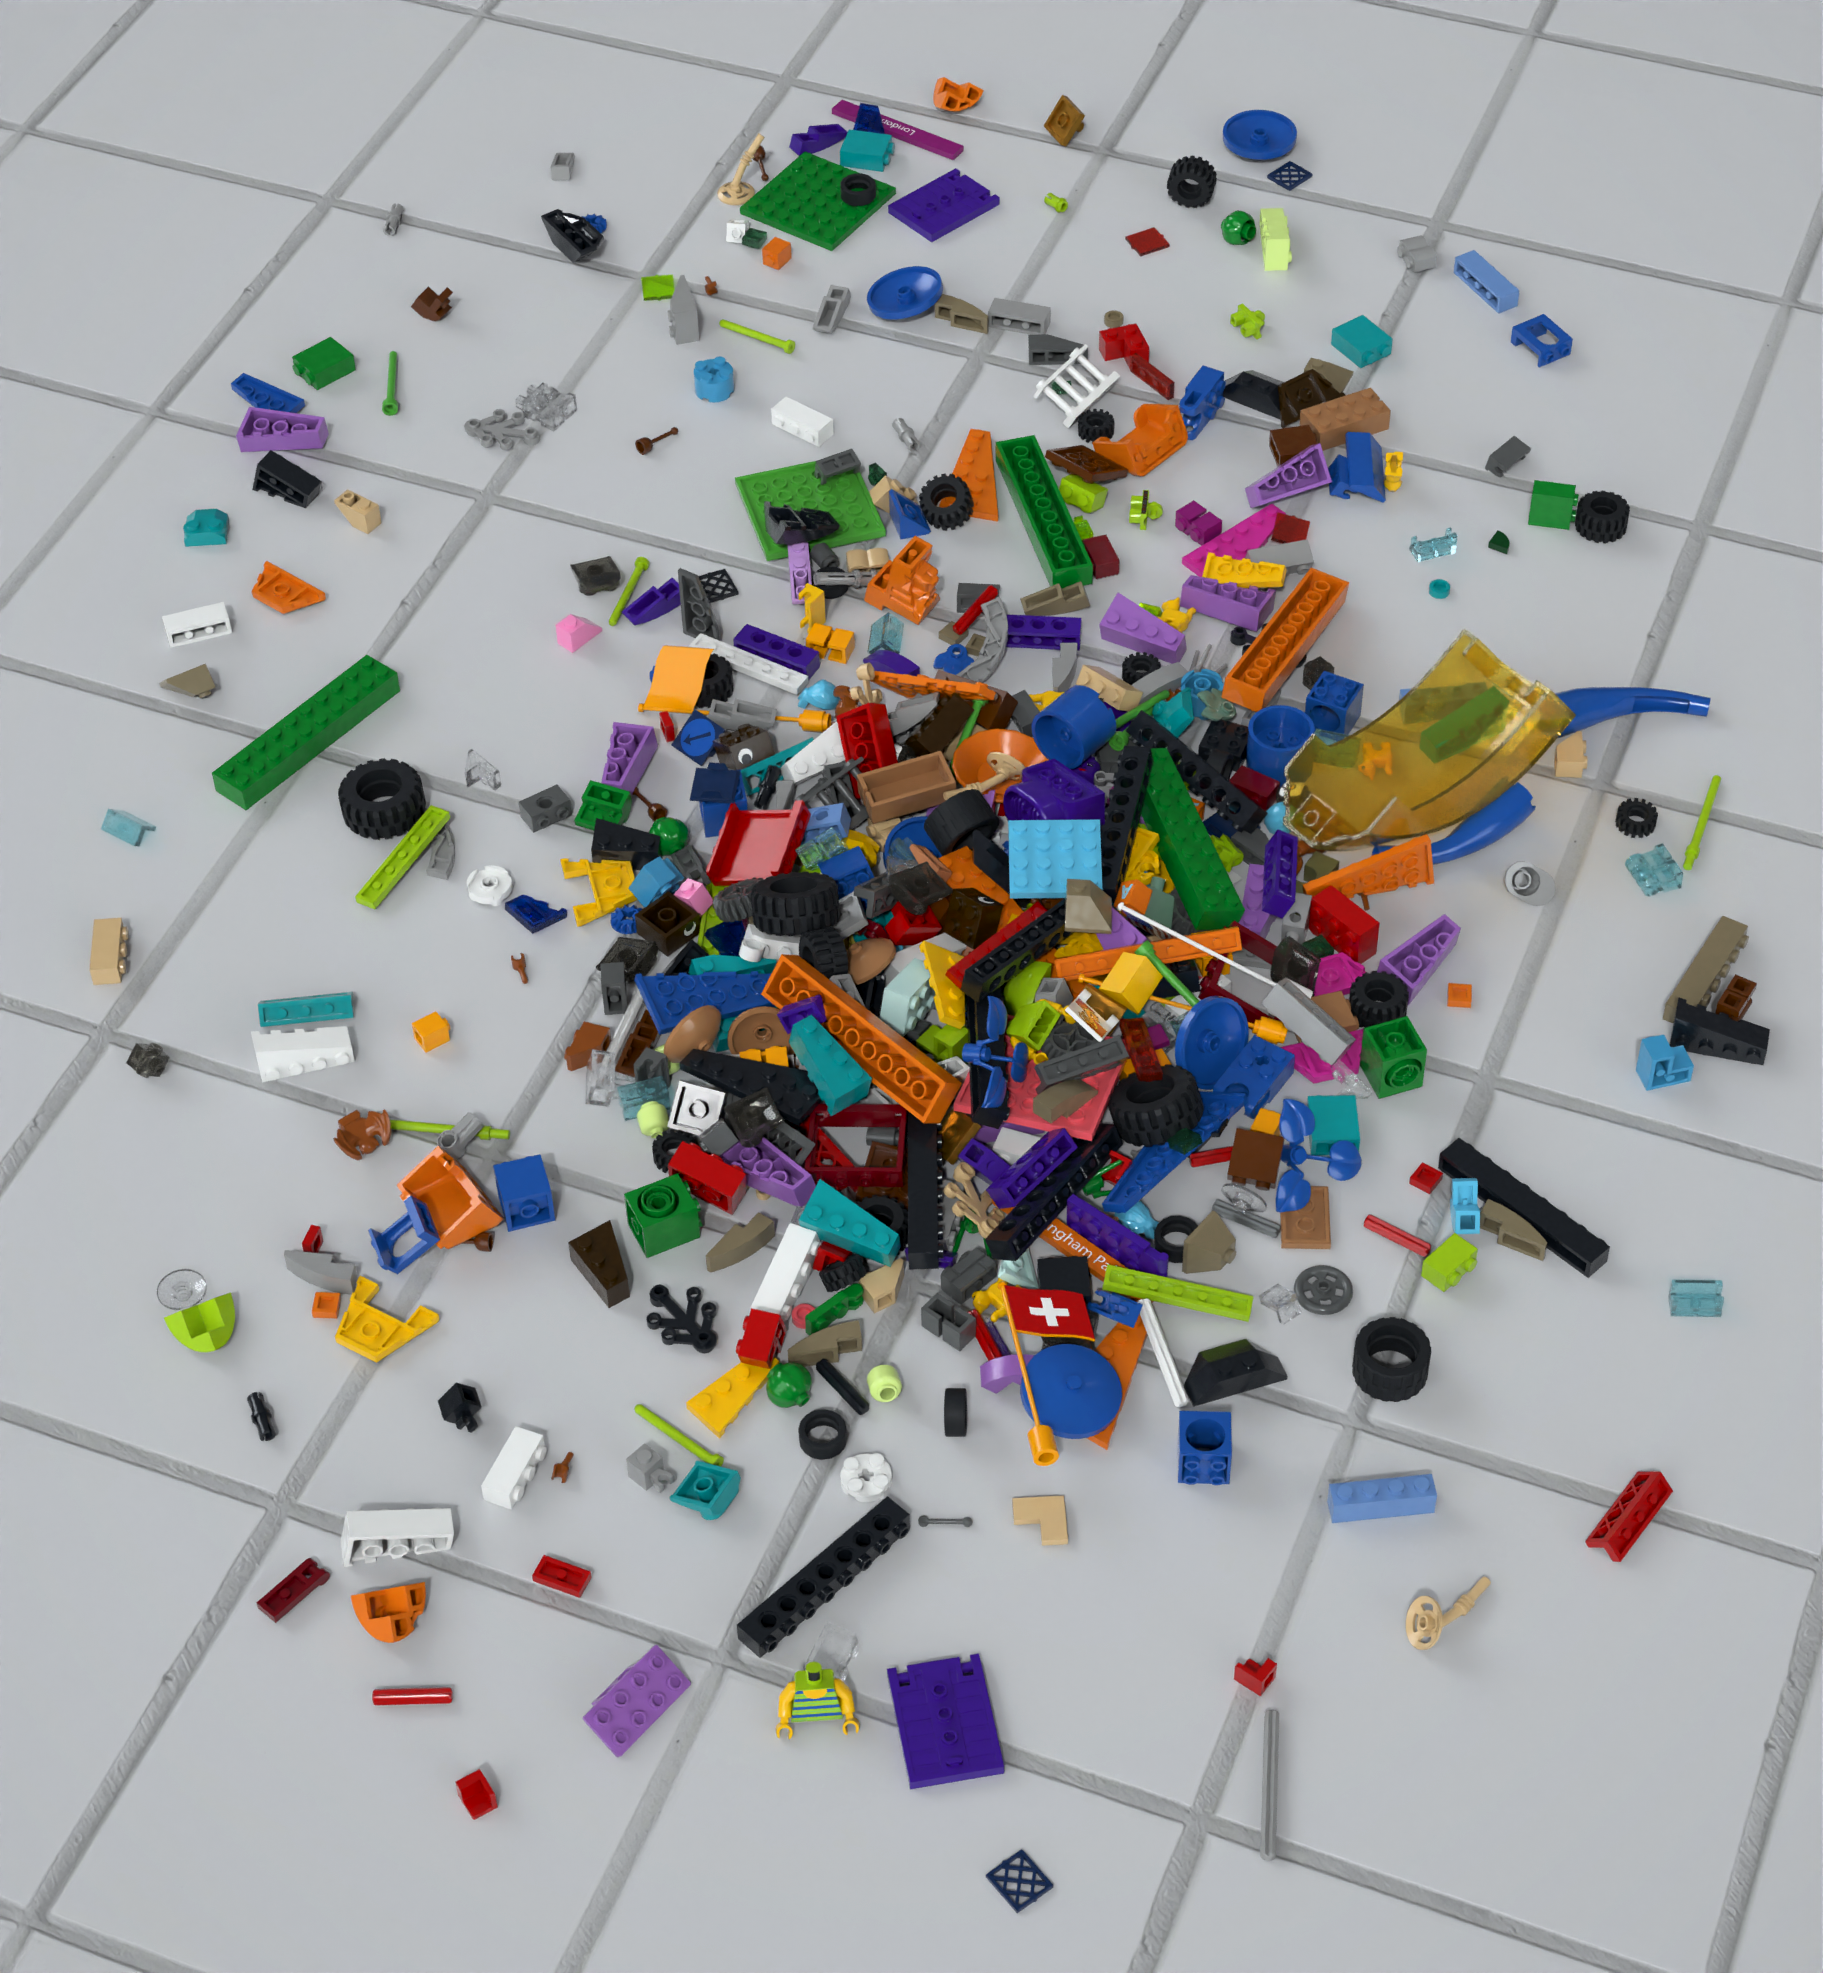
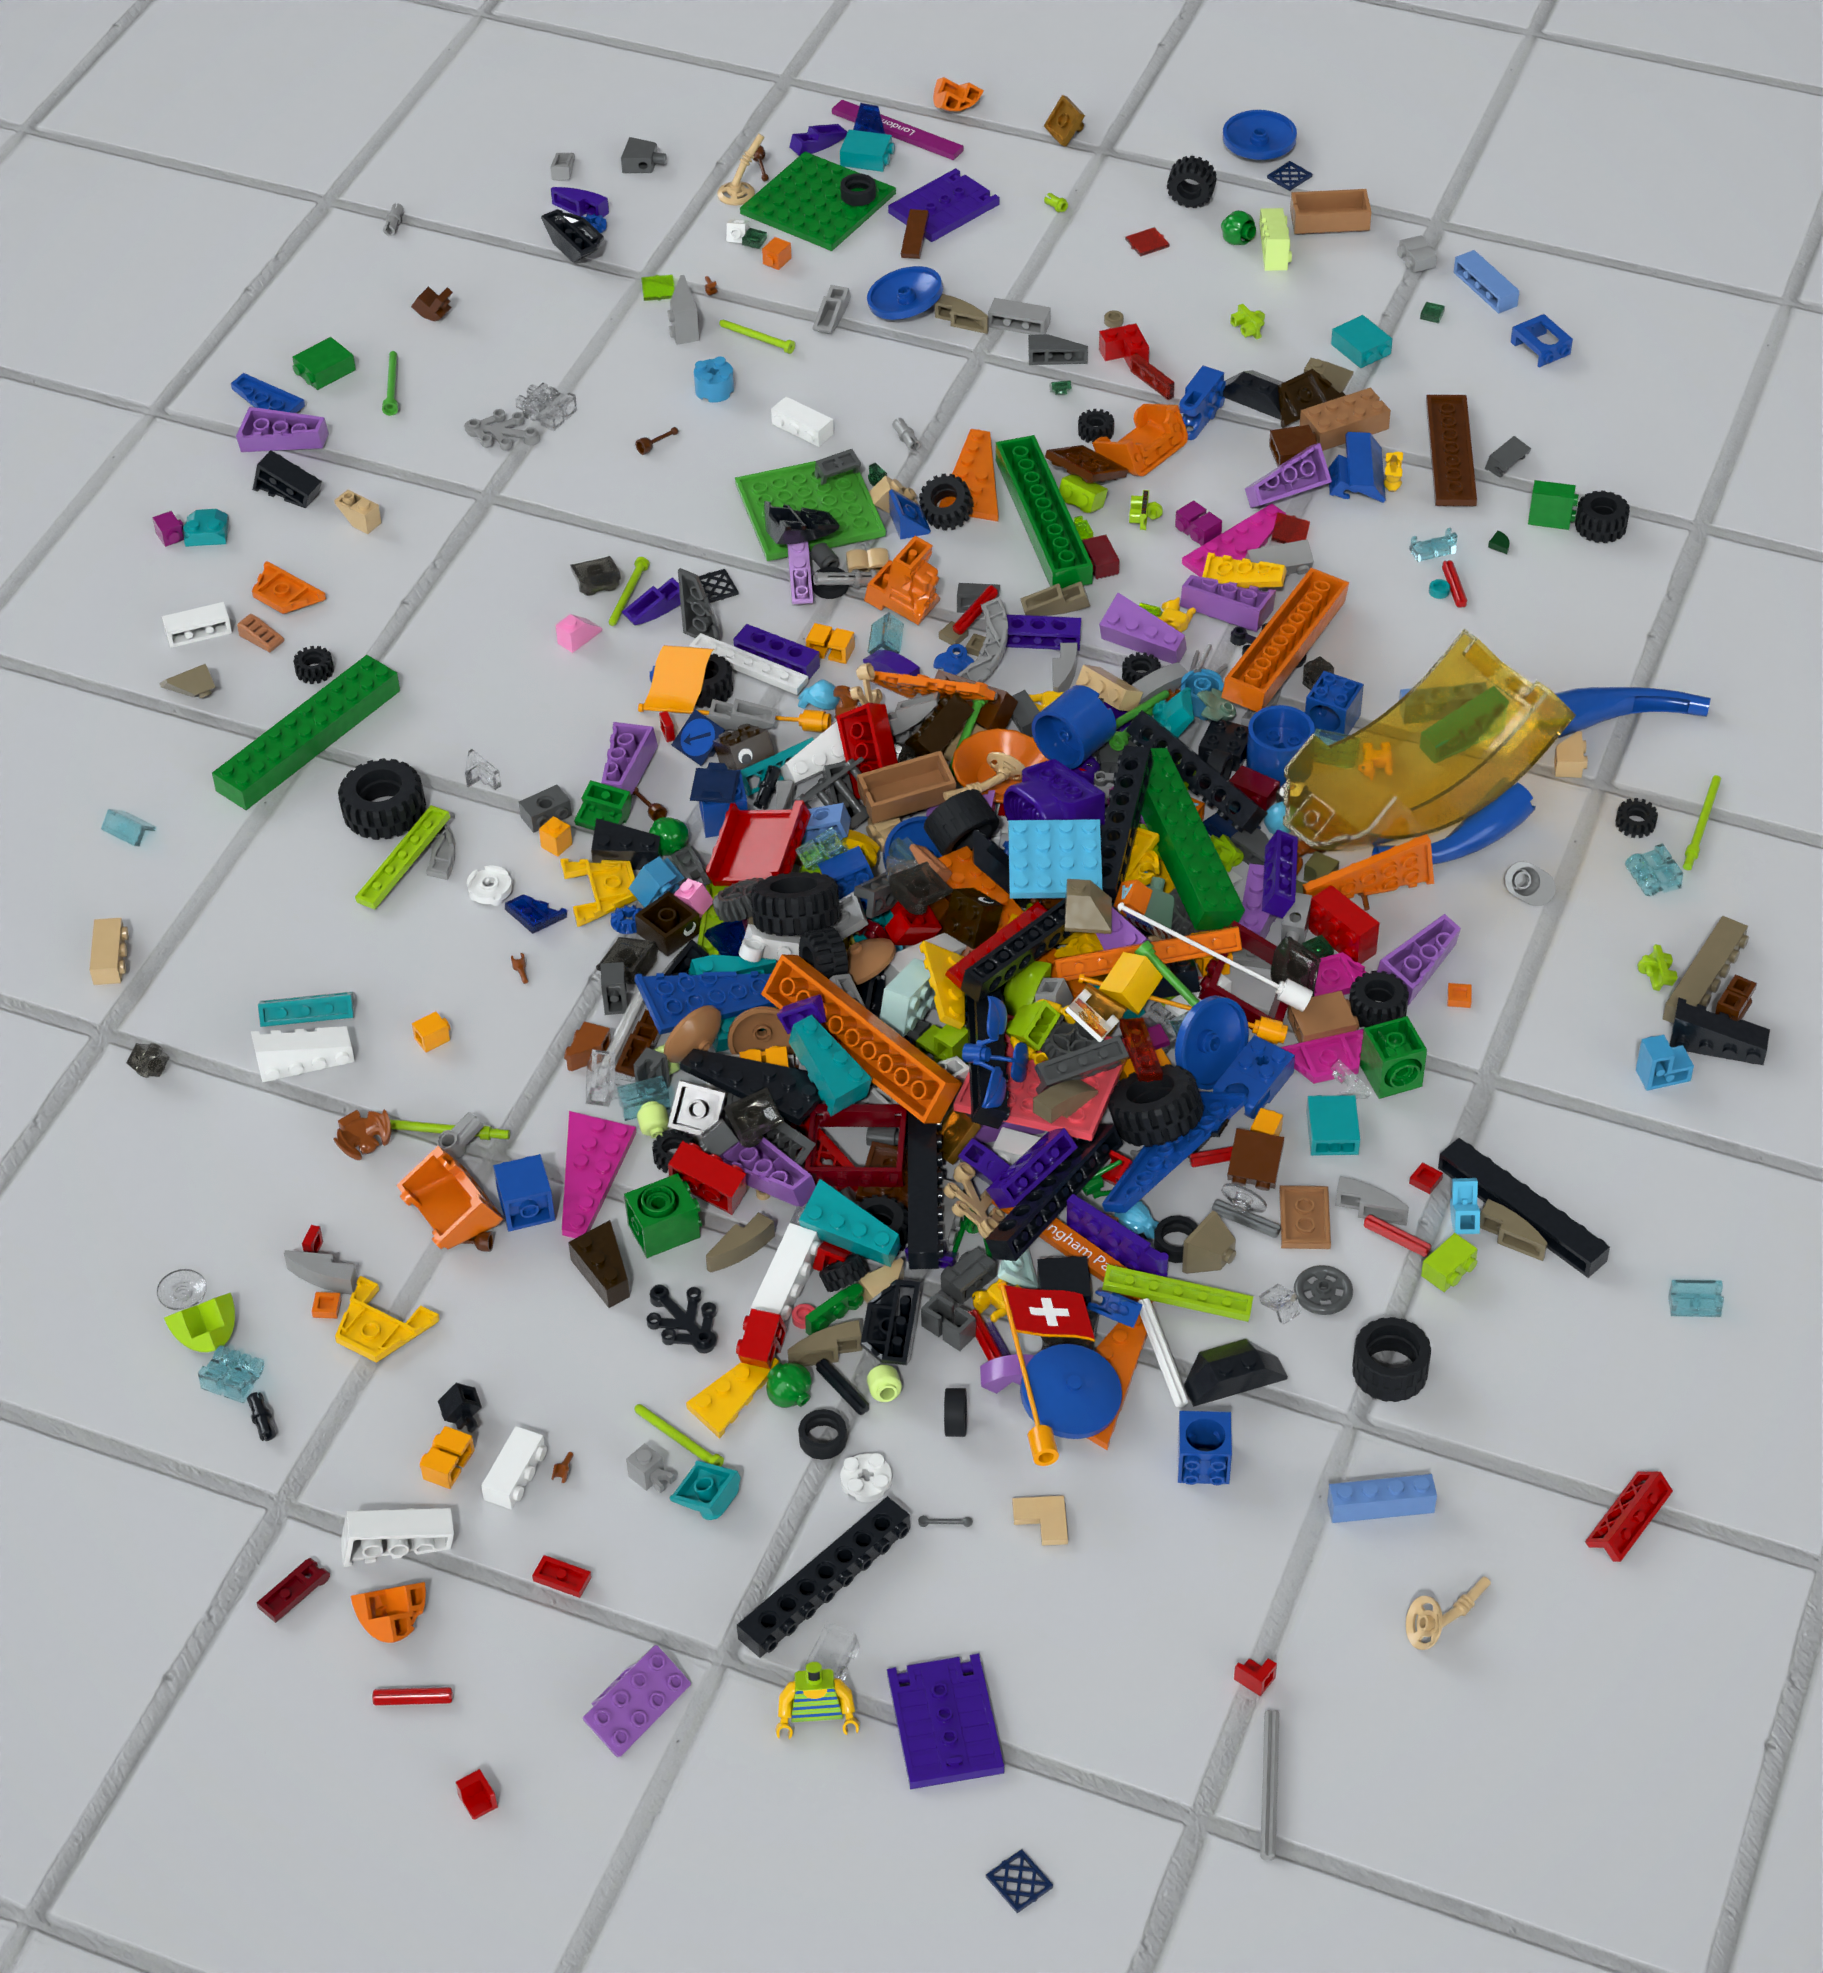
(168, 528): none -> magenta brick
(231, 1374): none -> clear light blue legs
(252, 623): none -> nougat slope
(313, 656): none -> black tyre
(417, 1217): blue panel -> none
(447, 1451): none -> light orange piece
(555, 836): none -> light orange brick
(579, 201): none -> dark purple slope
(592, 1162): none -> dark pink wing
(641, 156): none -> dark grey torso
(814, 606): yellow hinge -> none
(892, 1322): none -> black wedge
(914, 233): none -> reddish brown tile
(1084, 403): white fence -> none
(1184, 1141): clear green plate -> none
(1294, 1124): blue plant -> none
(1308, 1021): light grey brick -> none
(1330, 211): none -> medium nougat piece
(1370, 1200): none -> light grey slope
(1432, 312): none -> clear green tile
(1451, 450): none -> reddish brown plate
(1455, 584): none -> red axle
(1656, 967): none -> lime hips

